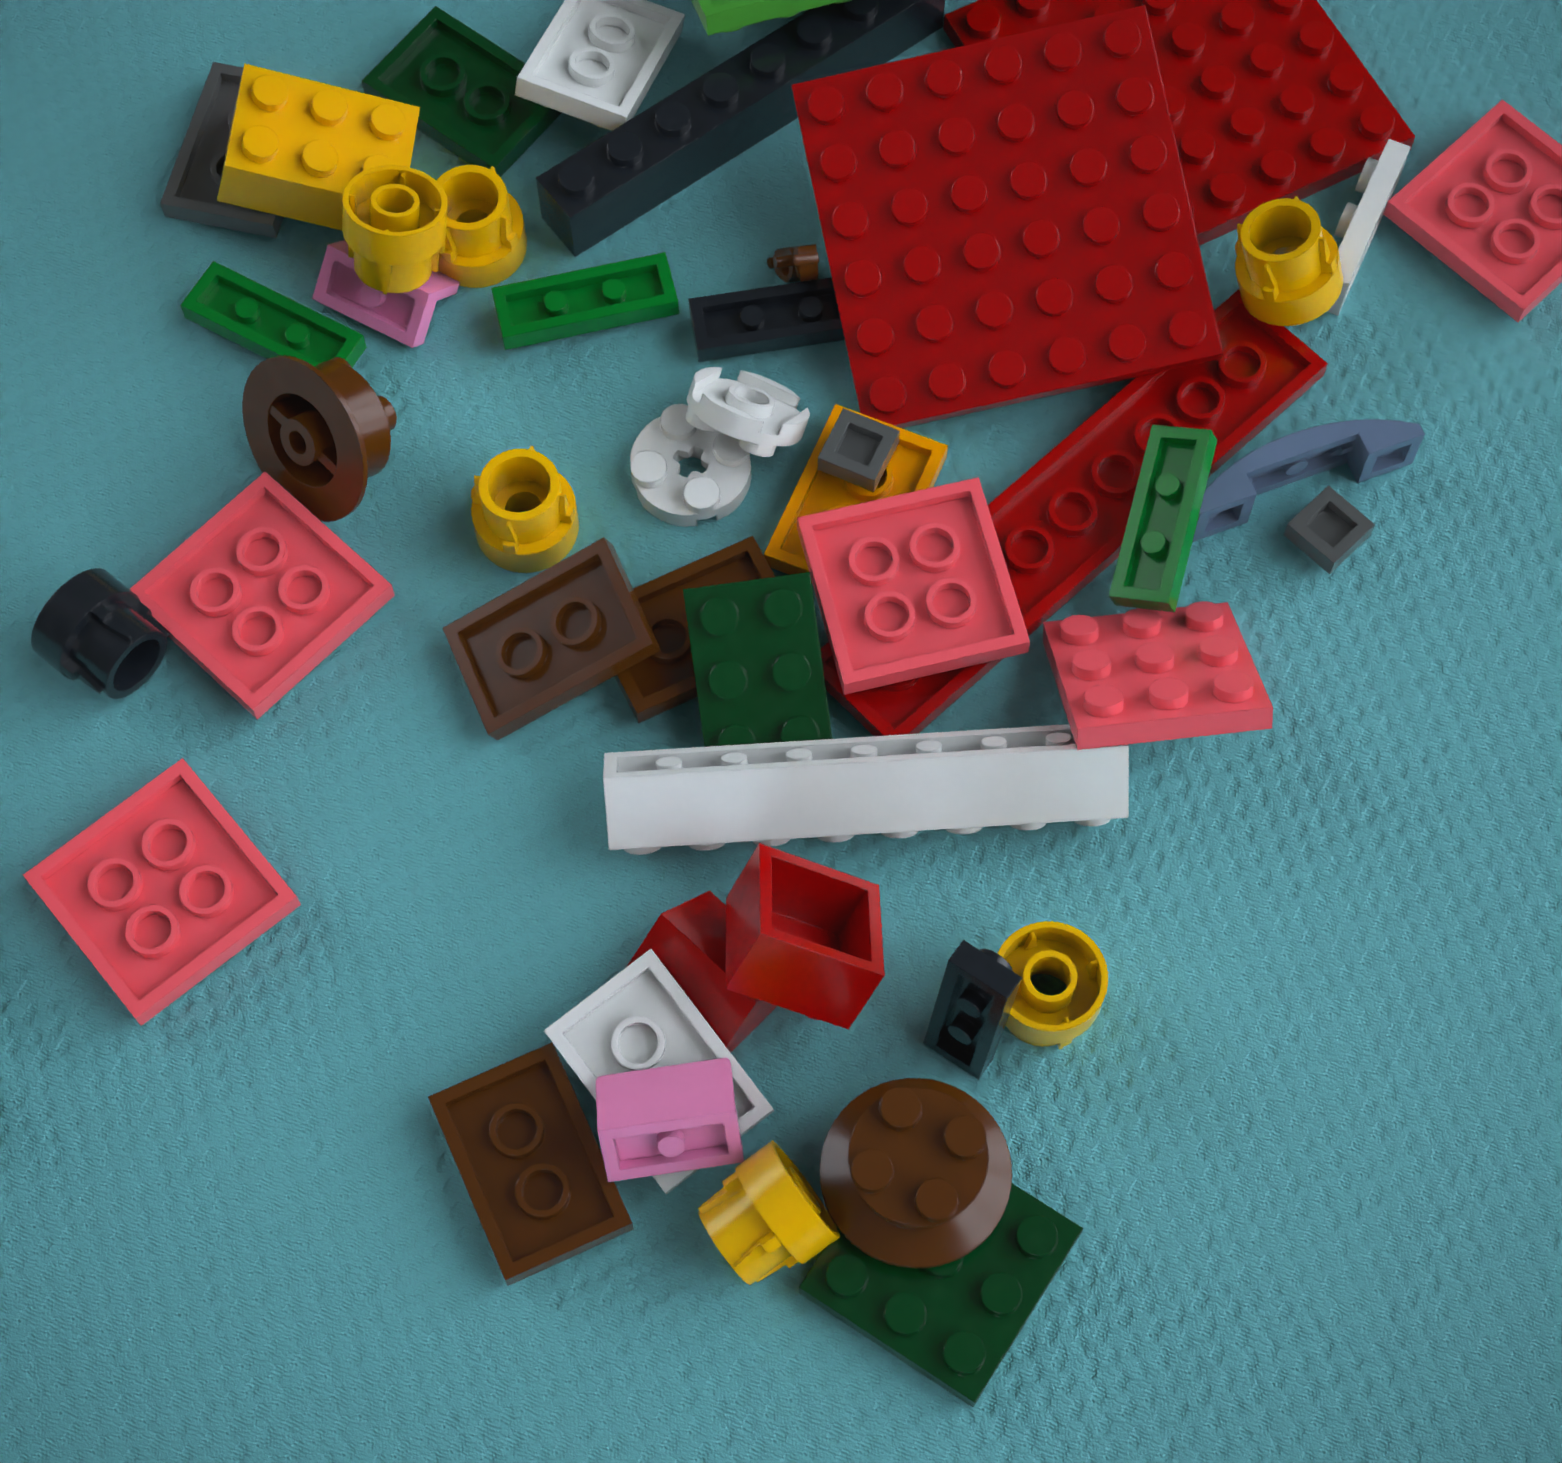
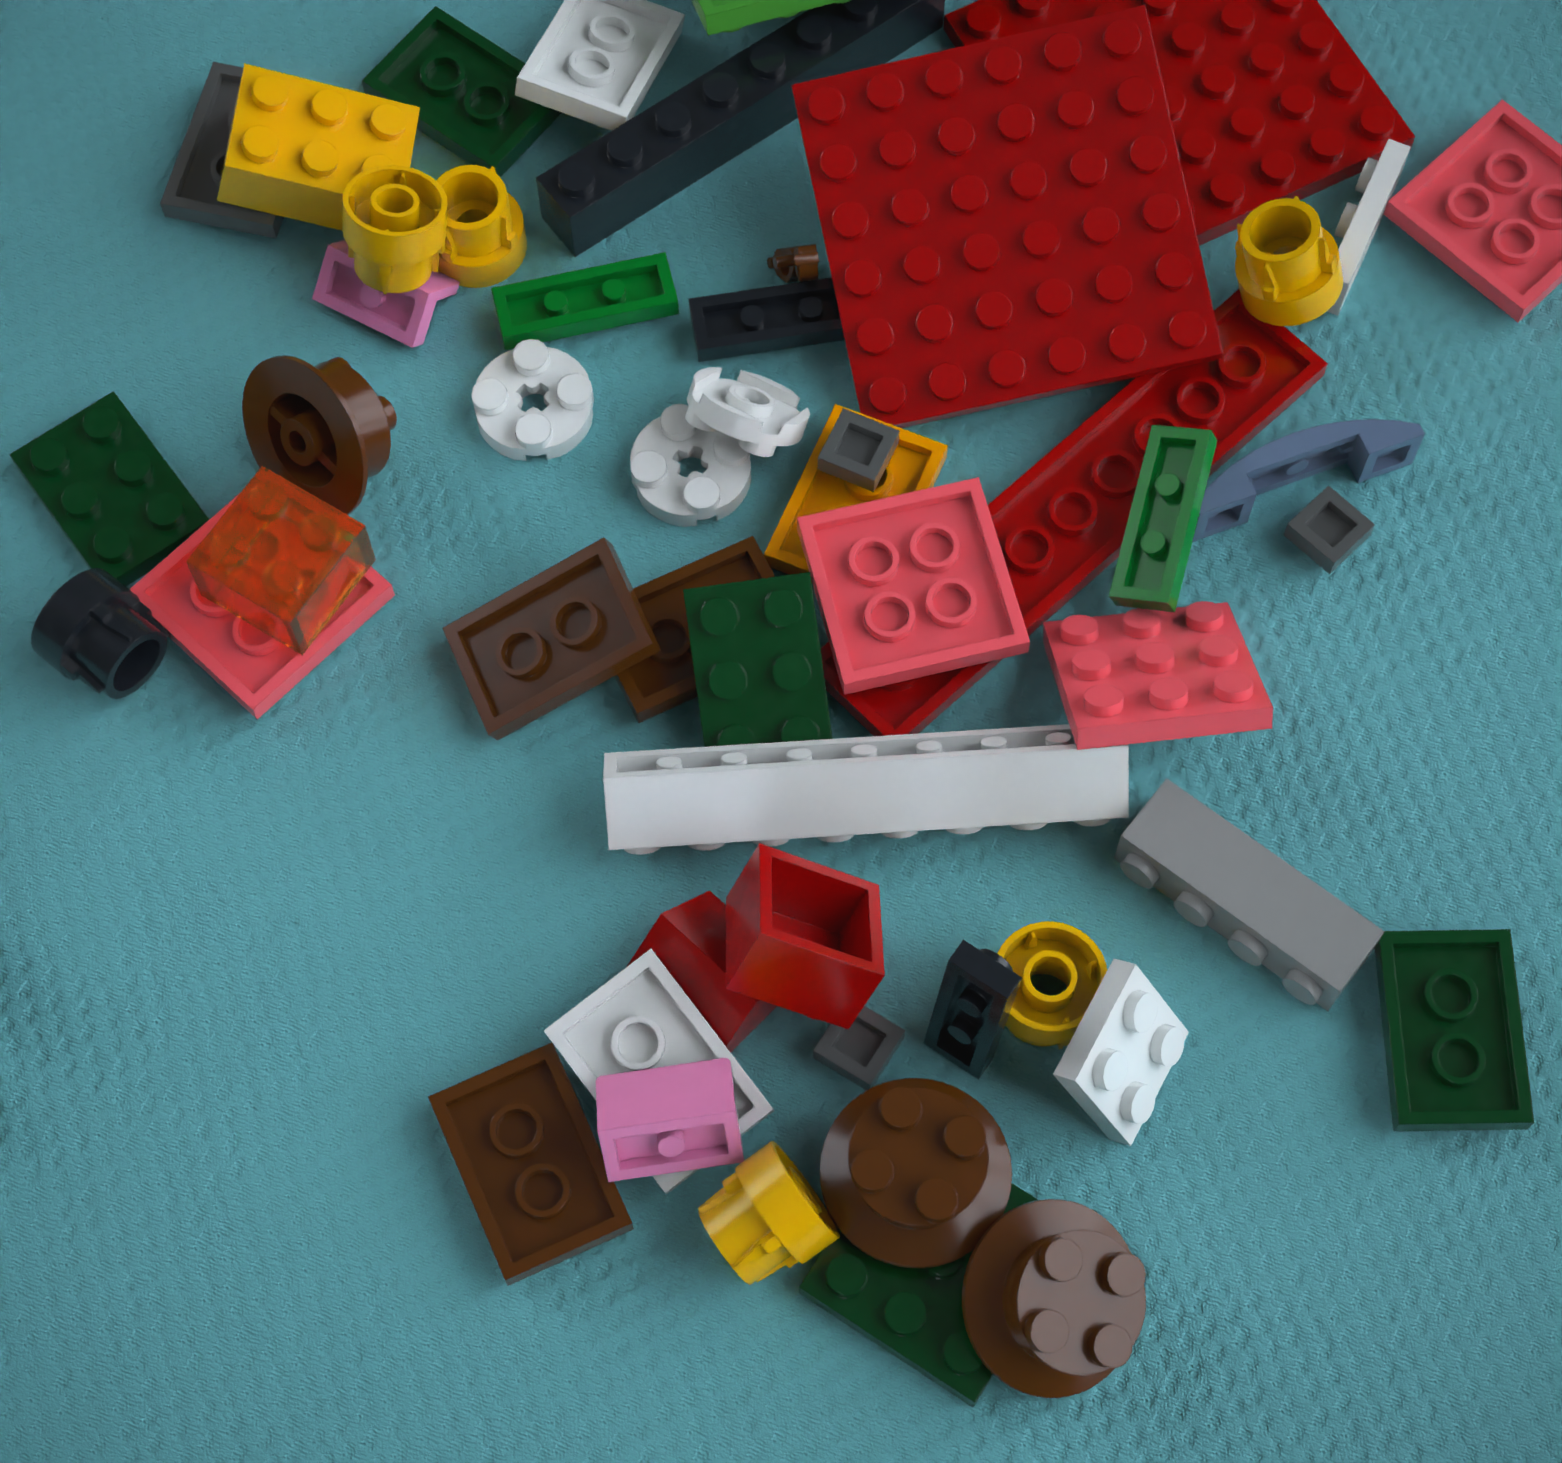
(110, 490): none -> dark green plate
(162, 891): coral plate -> none
(267, 320): green plate -> none
(282, 560): none -> clear orange piece
(527, 539): yellow piece -> none
(528, 371): none -> white plate
(862, 1050): none -> dark grey plate
(1053, 1298): none -> piece
(1122, 1052): none -> white plate
(1246, 895): none -> light grey brick
(1453, 1031): none -> dark green plate

